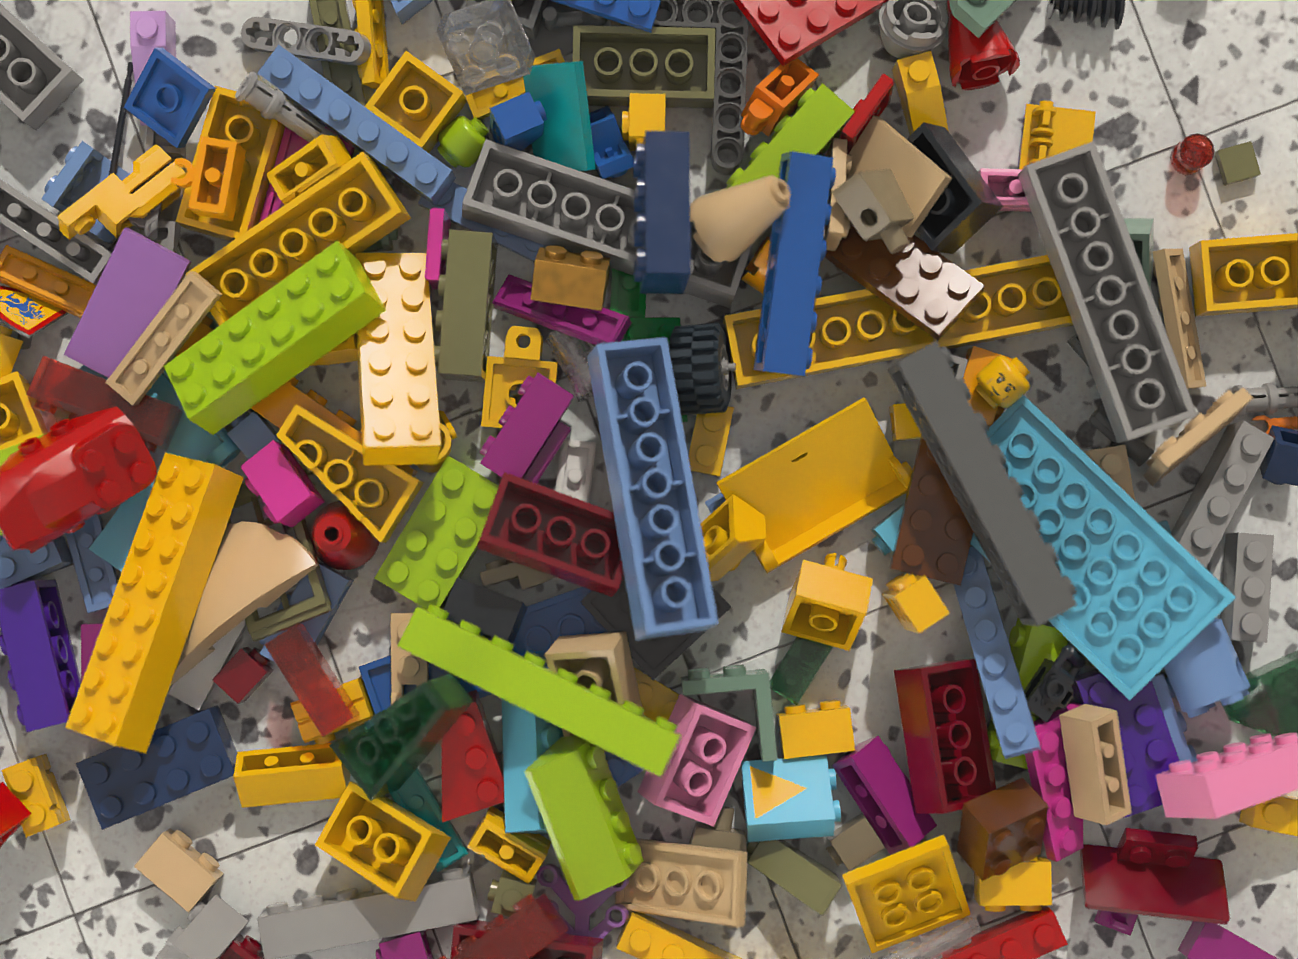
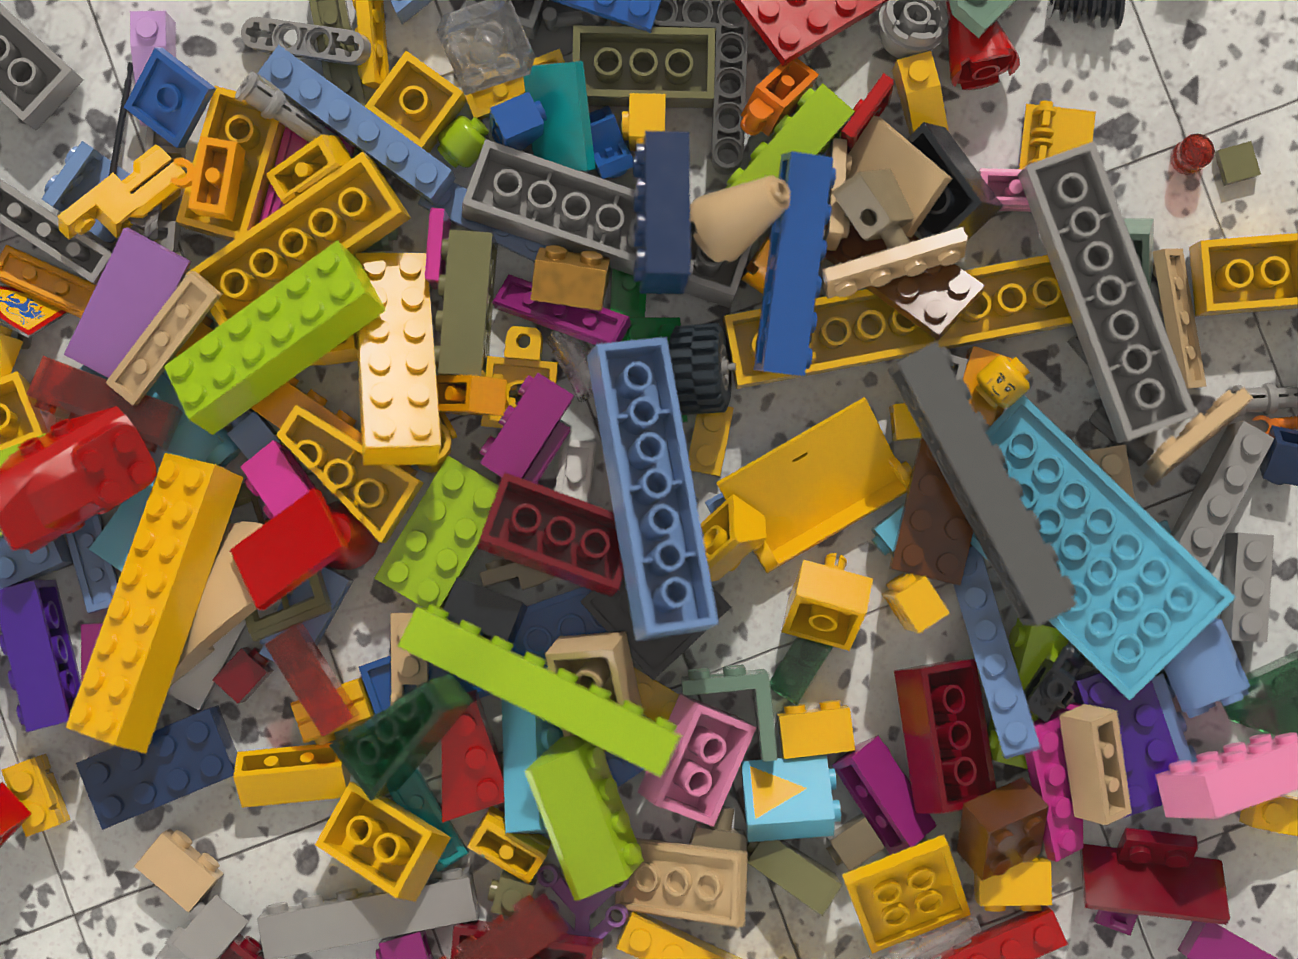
(289, 549): none -> red tile
(471, 395): none -> light orange brick
(893, 263): none -> tan plate

